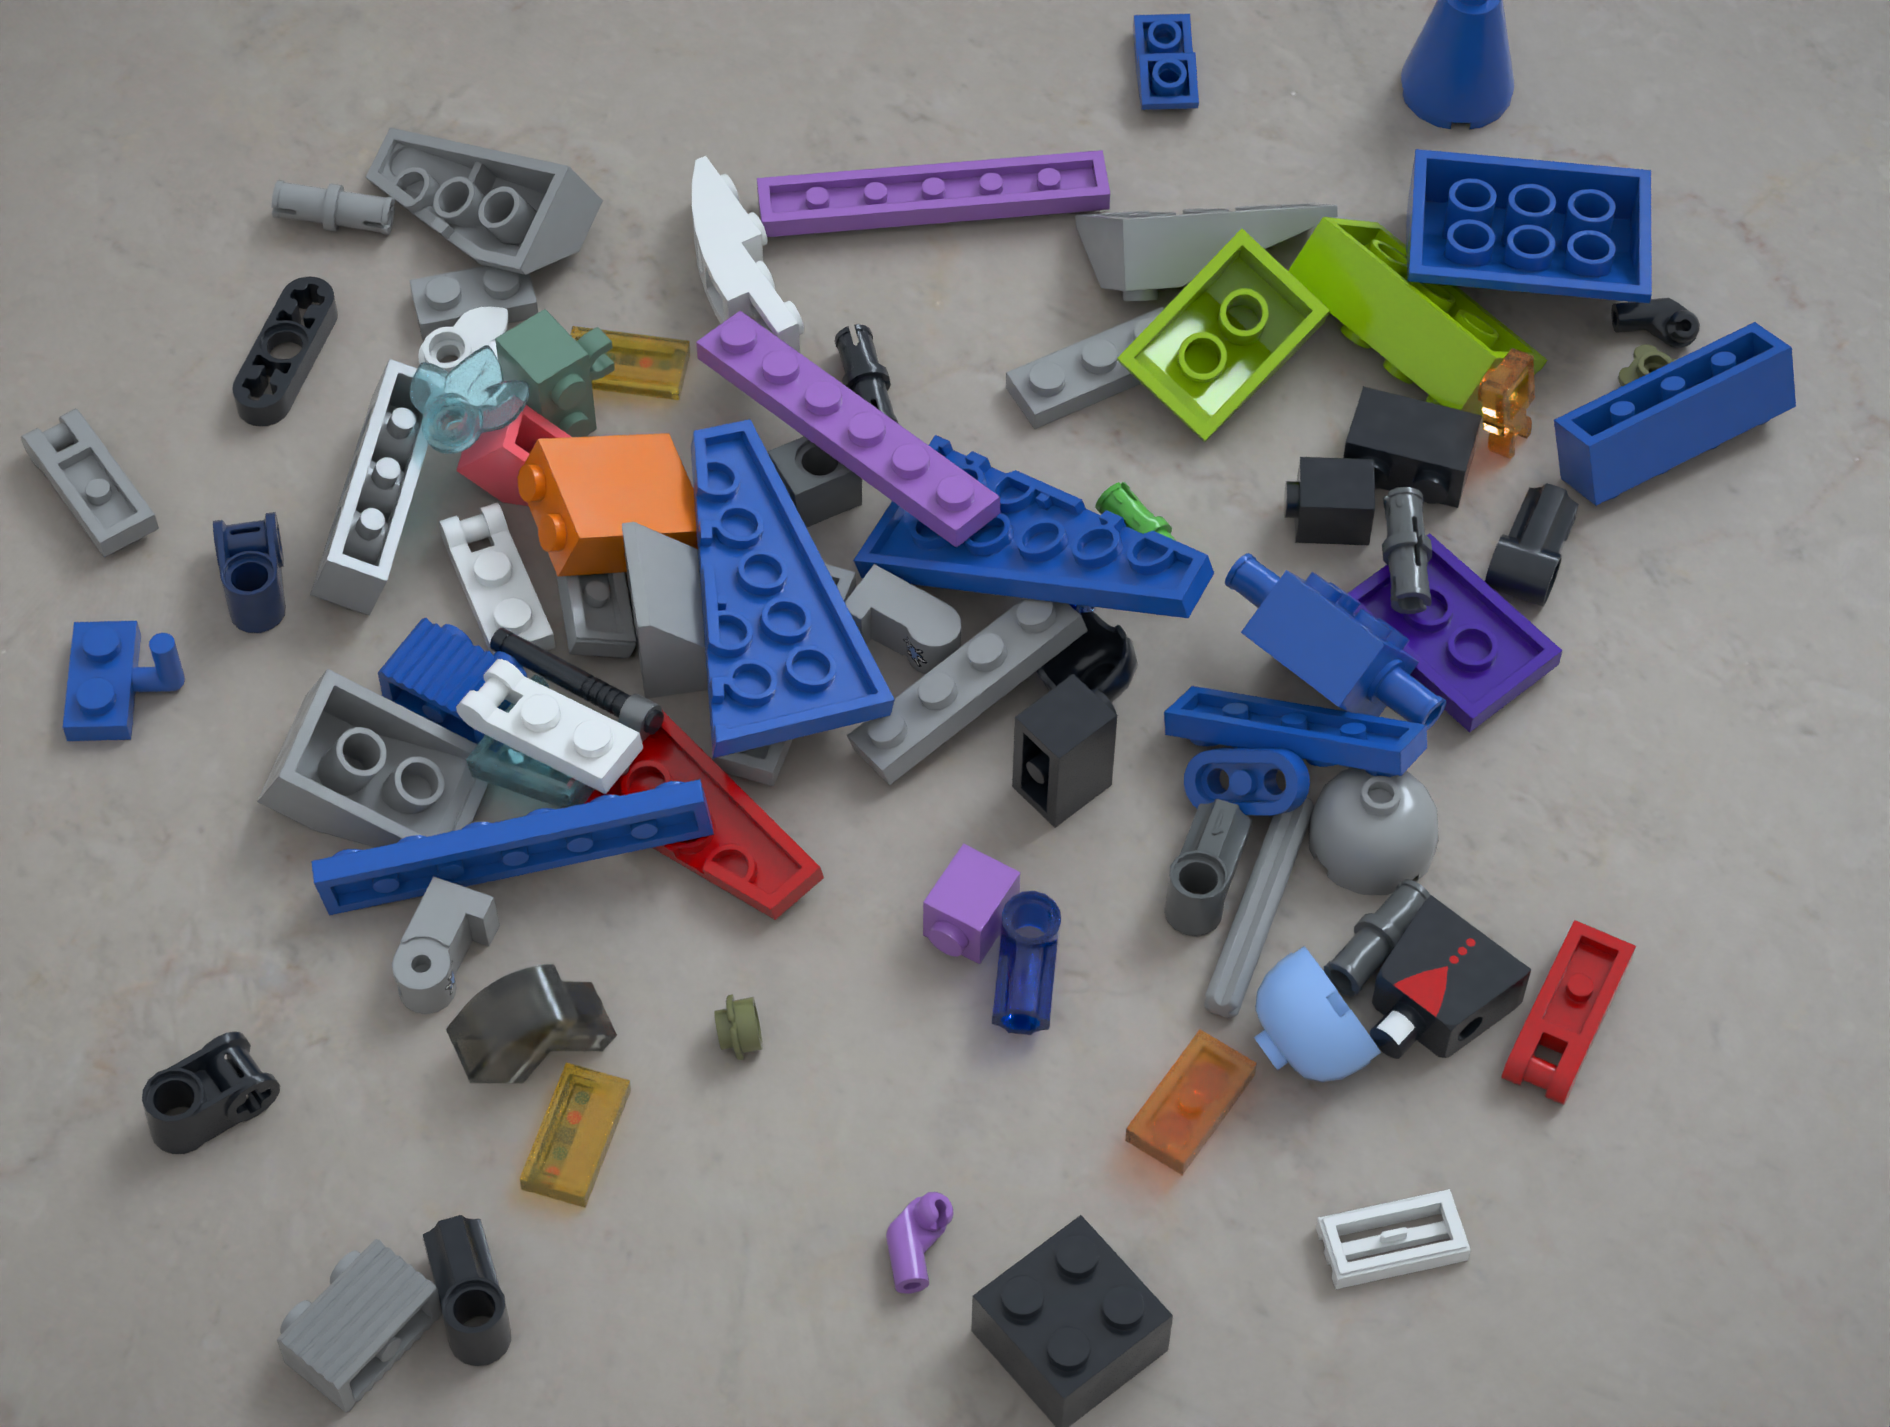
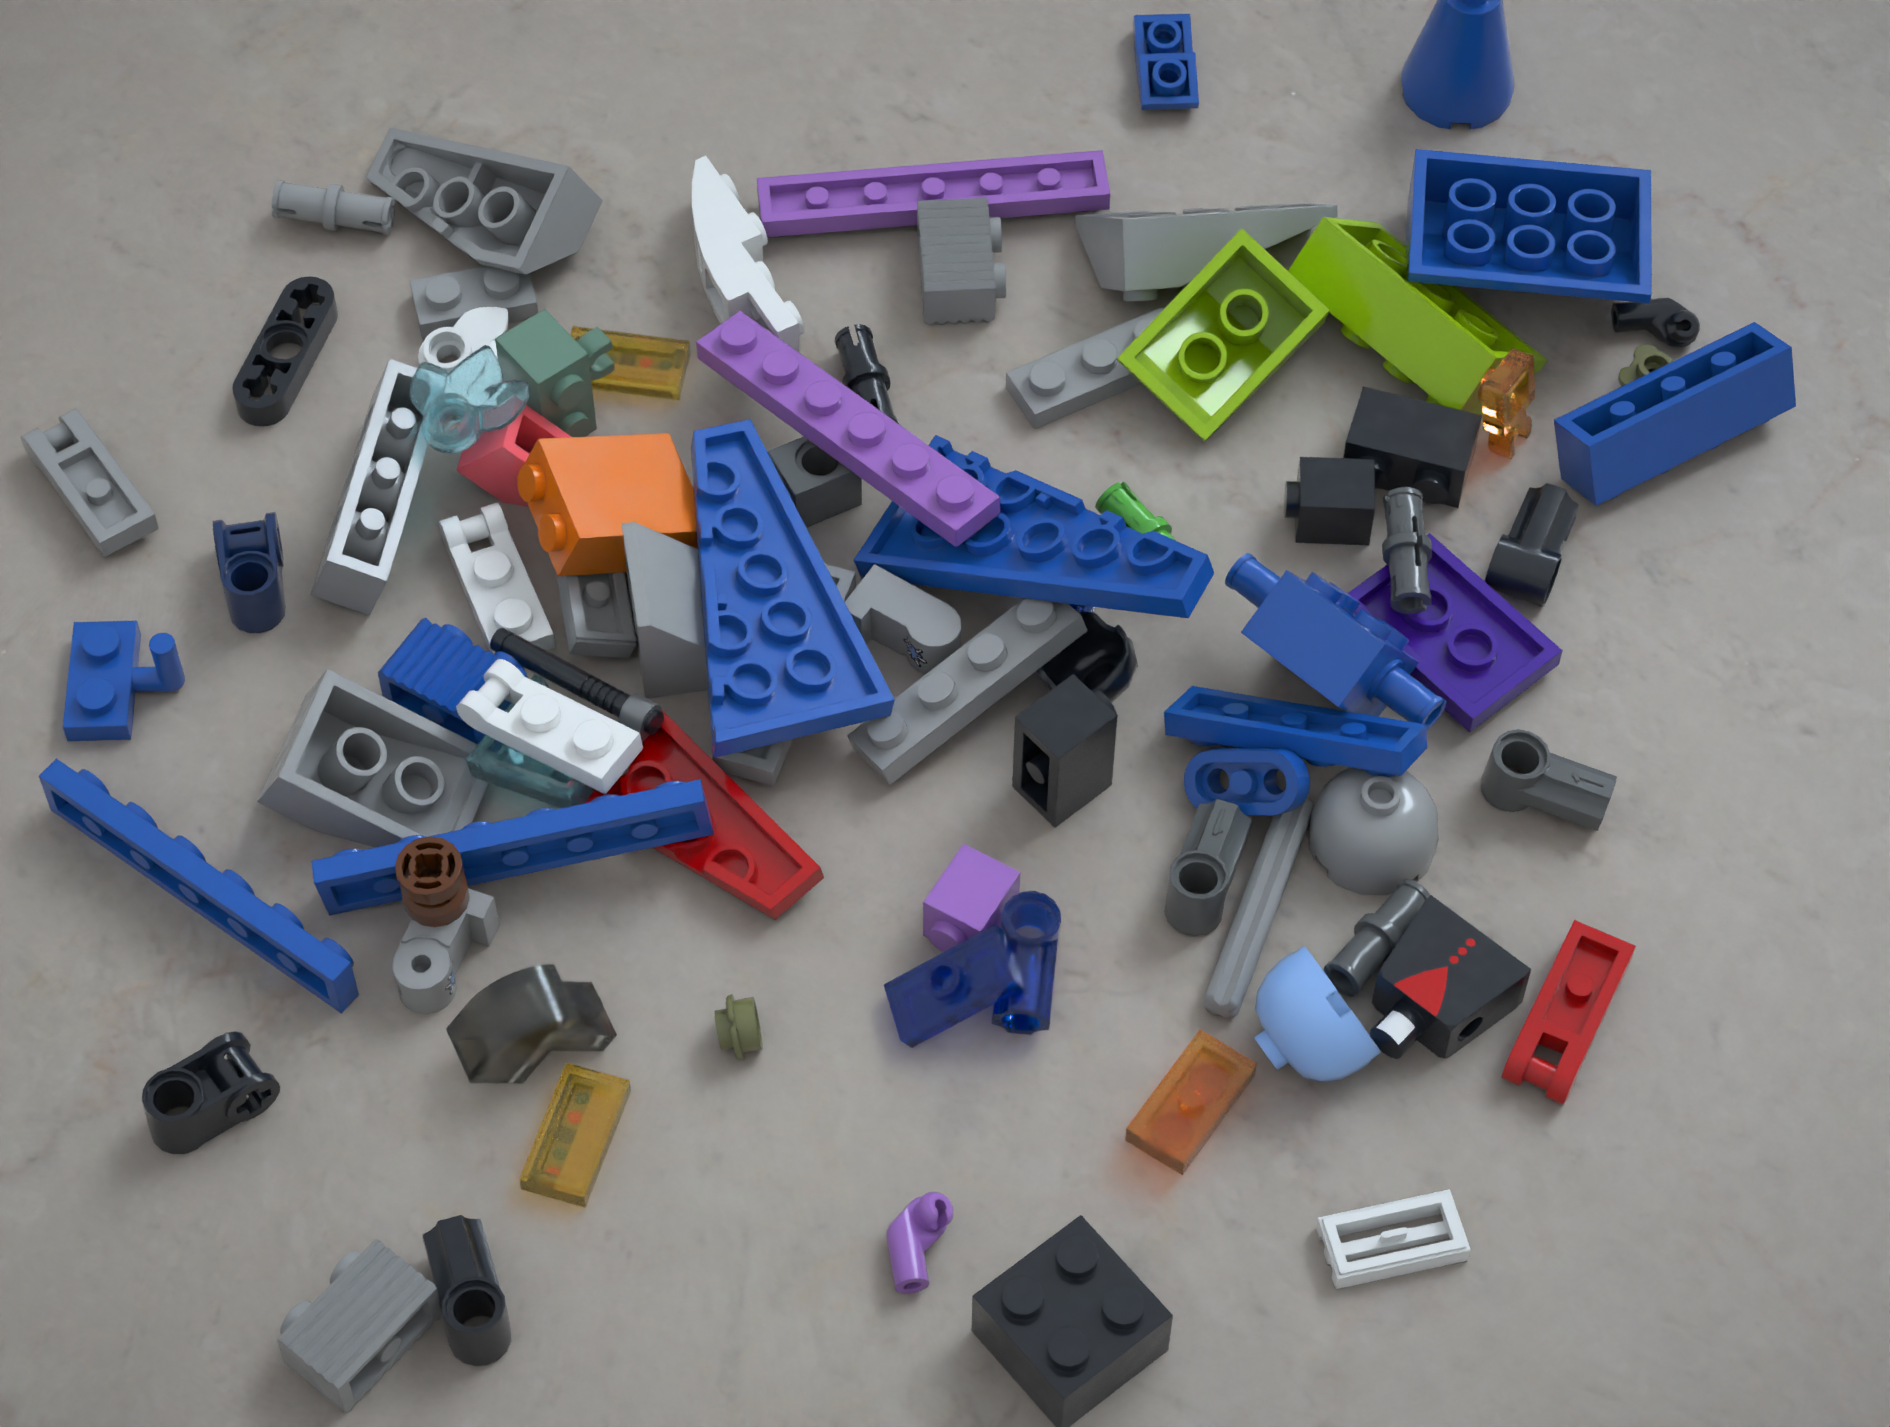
(217, 896): none -> blue plate
(430, 896): none -> reddish brown wheel
(953, 986): none -> clear blue plate
(957, 260): none -> light grey brick
(1547, 781): none -> dark grey piece

